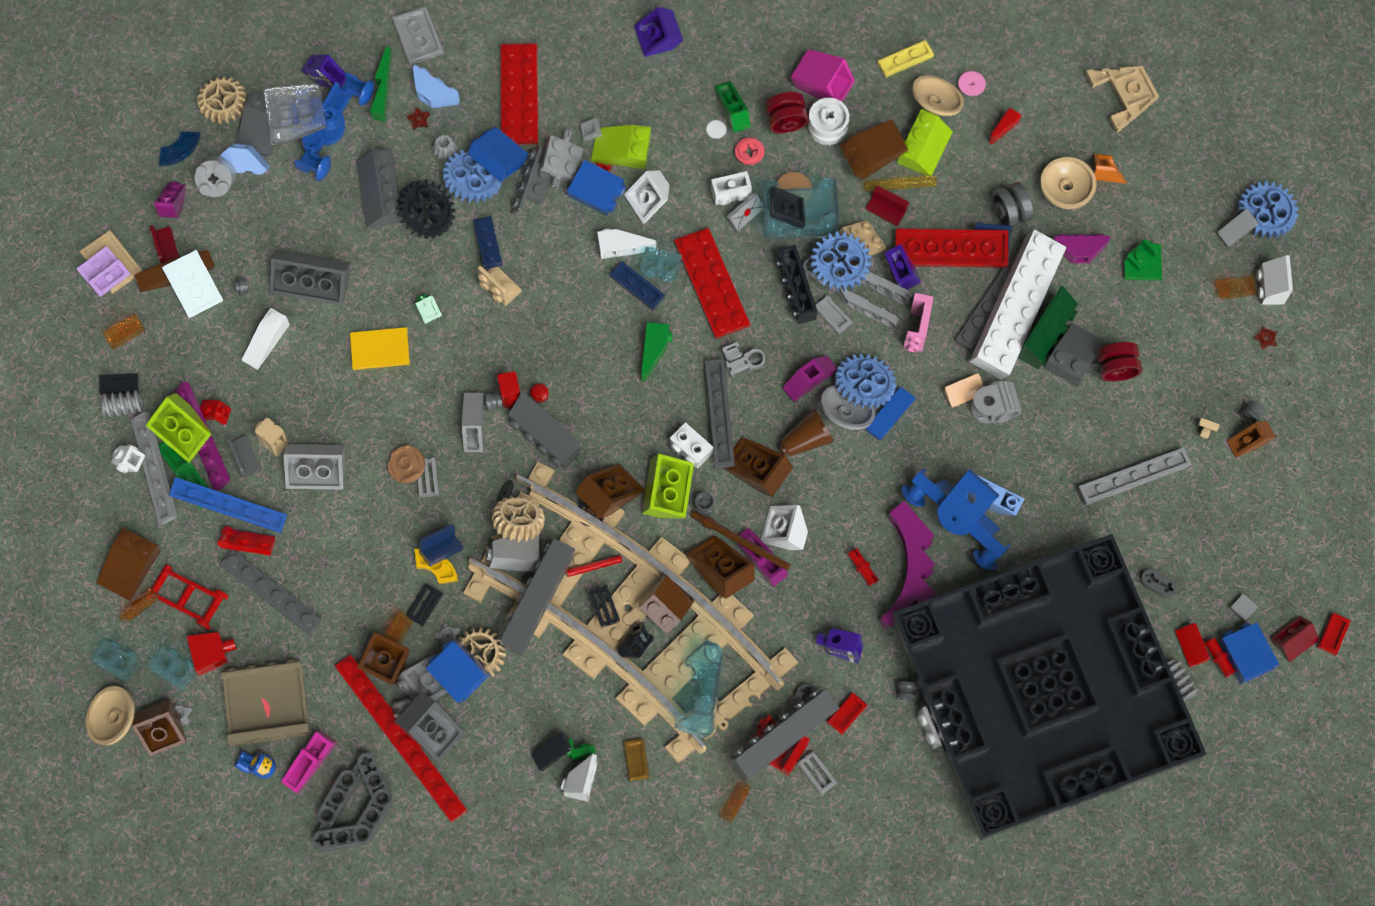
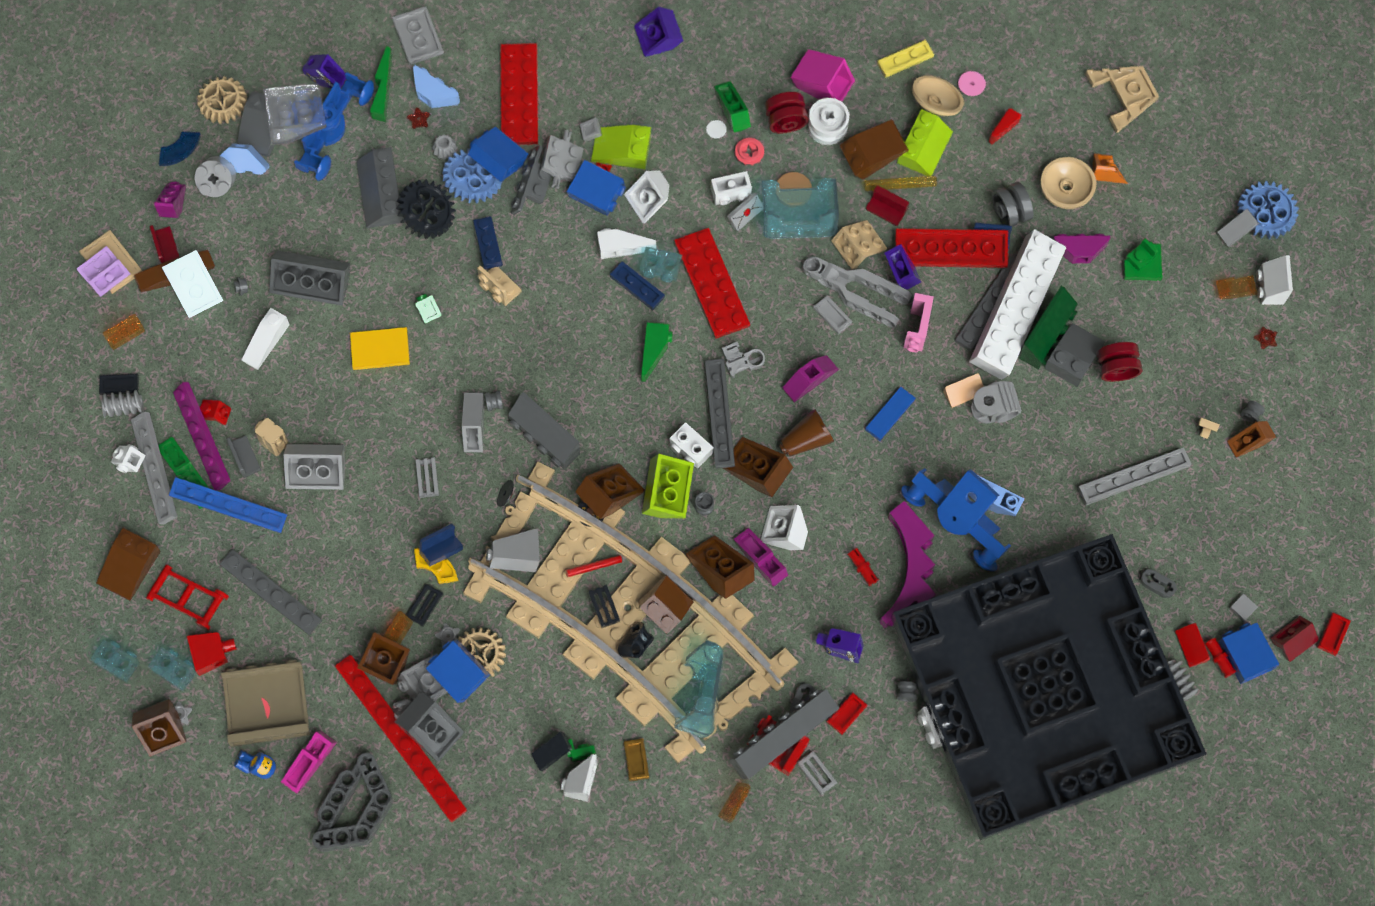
(110, 715): tan dish -> none
(138, 605): clear orange slope -> none
(179, 427): lime slope -> none
(246, 541): red plate -> none
(406, 464): medium nougat tile -> none
(509, 389): red brick -> none
(518, 518): tan gear -> none
(537, 597): dark grey brick -> none
(539, 393): red tile -> none
(710, 523): reddish brown bar -> none
(787, 207): black tile -> none
(797, 285): black brick -> none
(827, 270): medium blue gear -> none
(844, 413): light grey dish -> none
(865, 381): medium blue gear -> none

